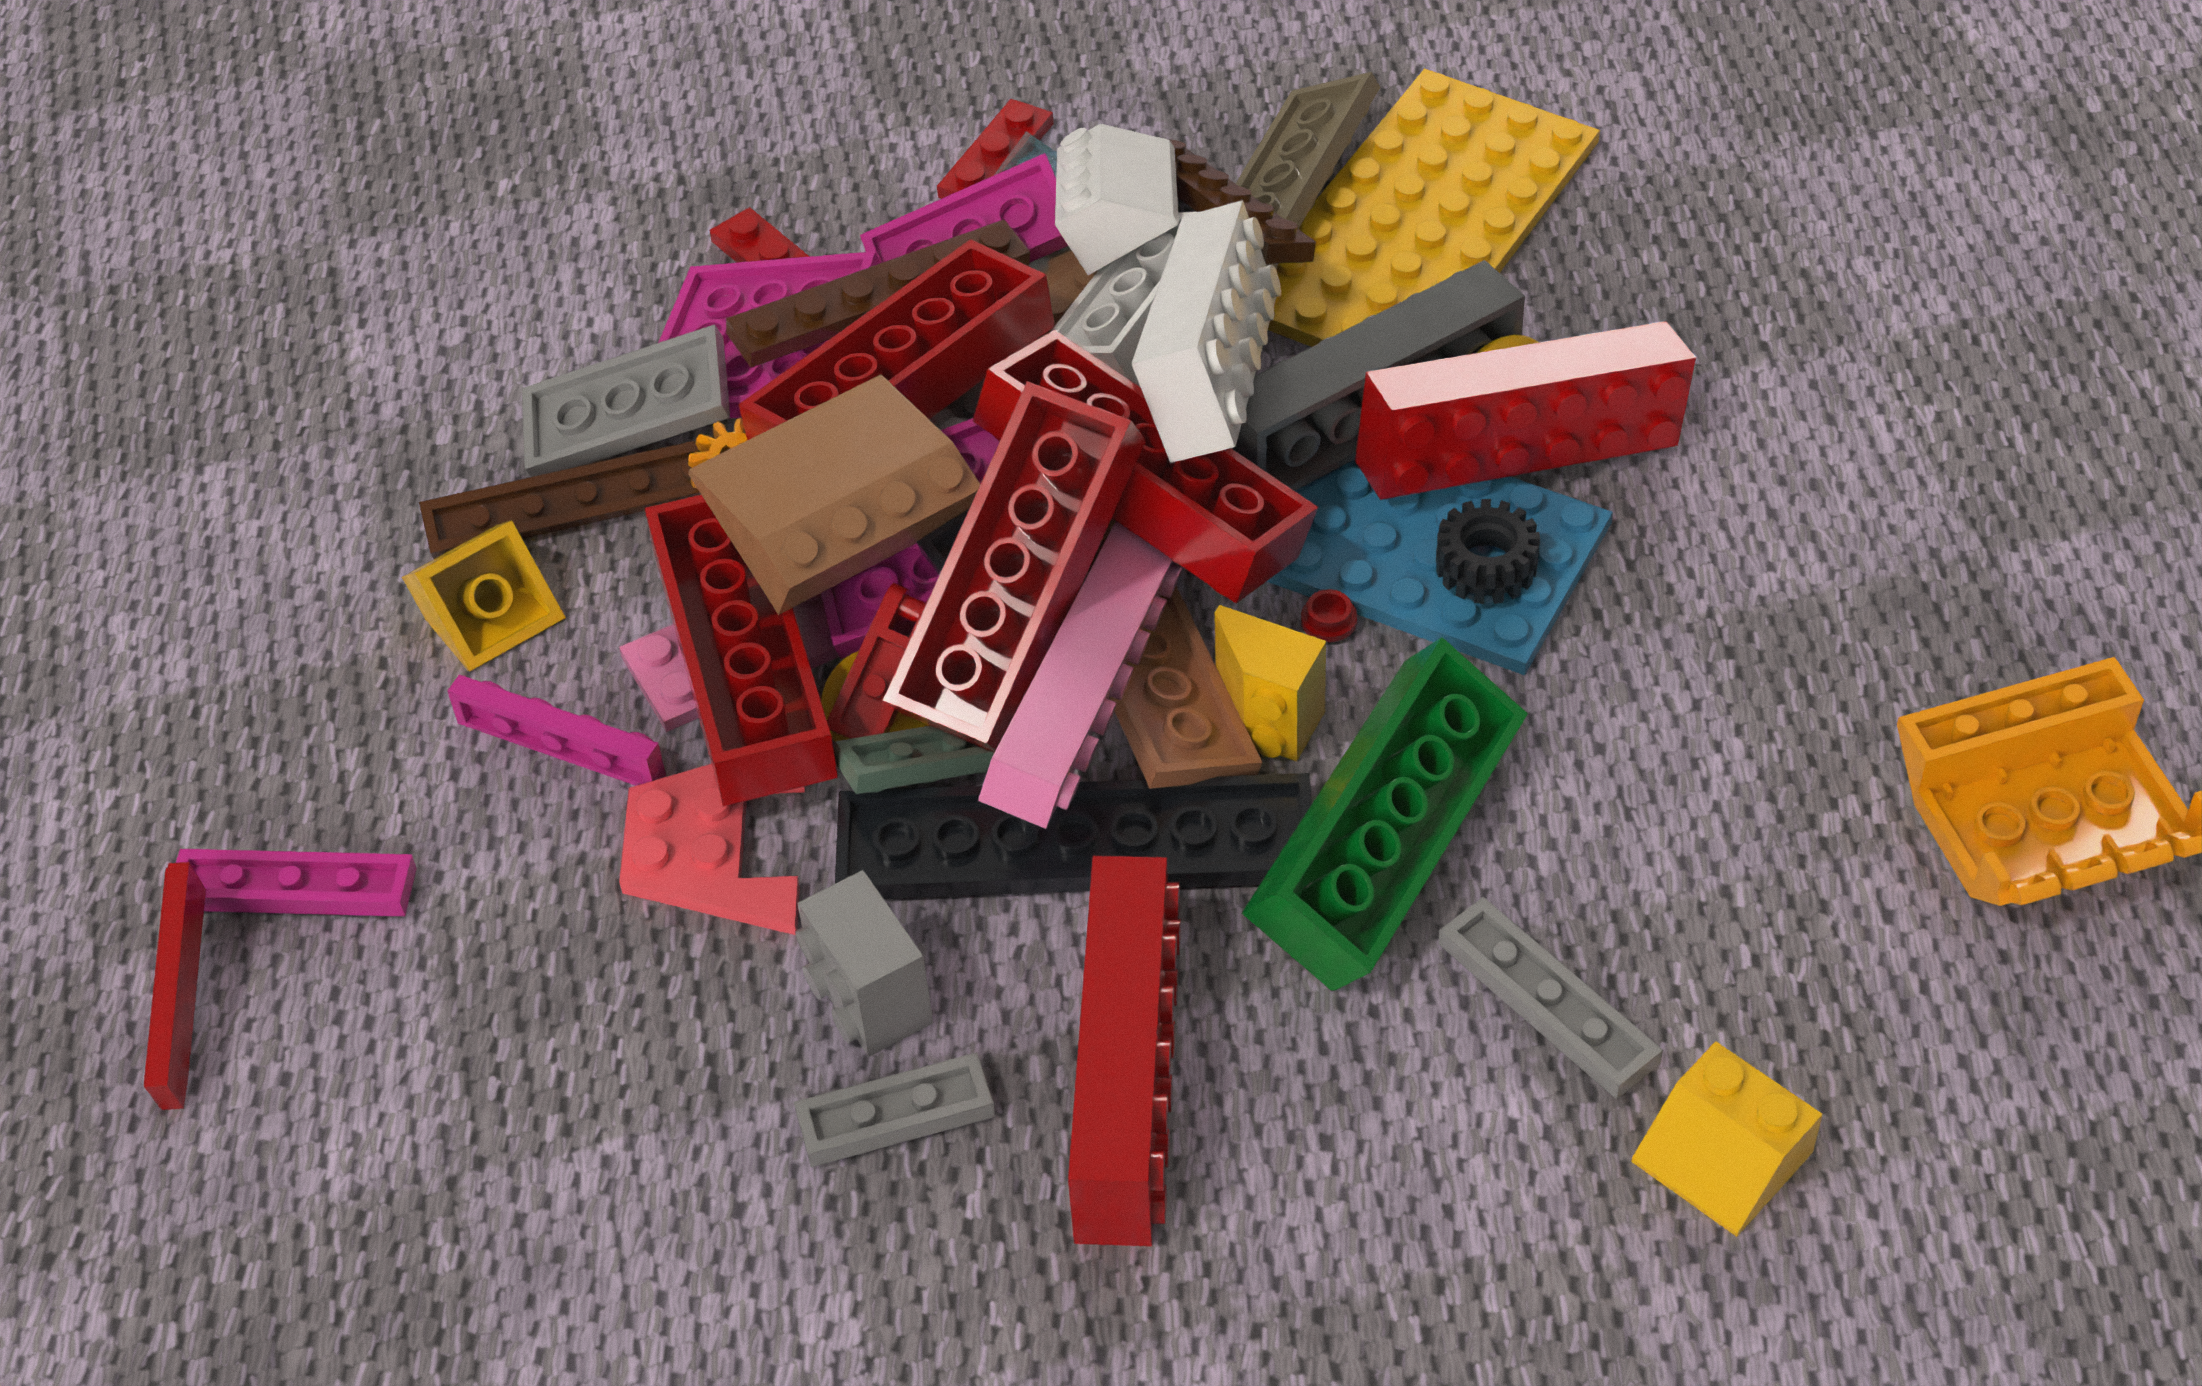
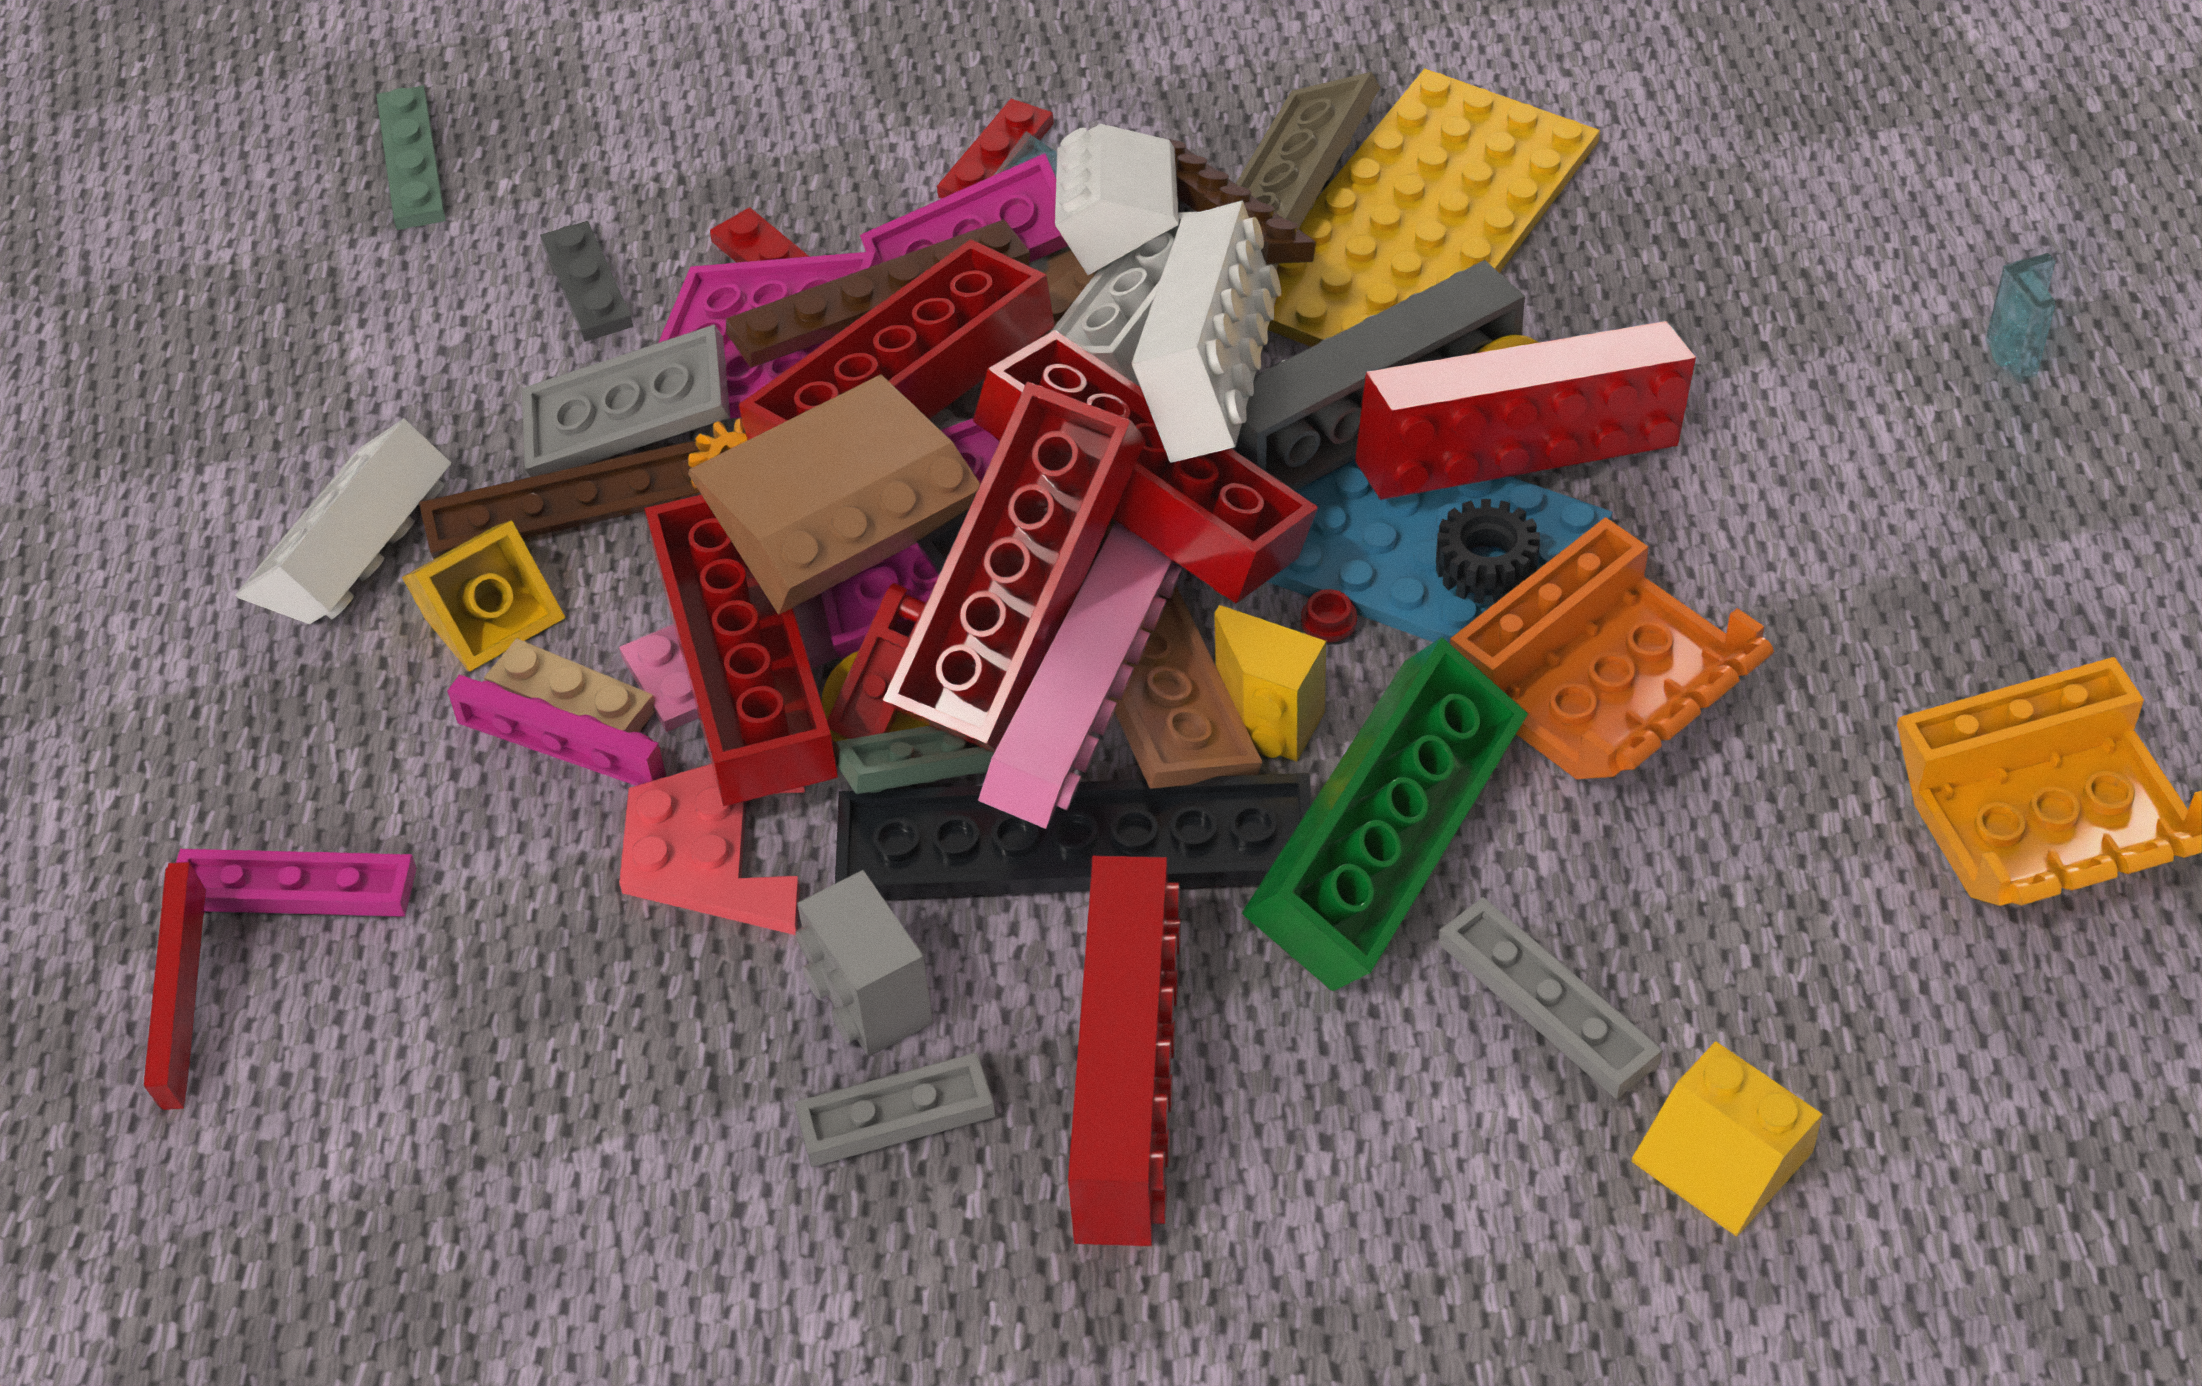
(348, 526): none -> white slope
(410, 157): none -> sand green plate
(571, 687): none -> tan plate
(586, 281): none -> dark grey plate
(1606, 655): none -> orange slope
(2022, 315): none -> clear light blue bracket

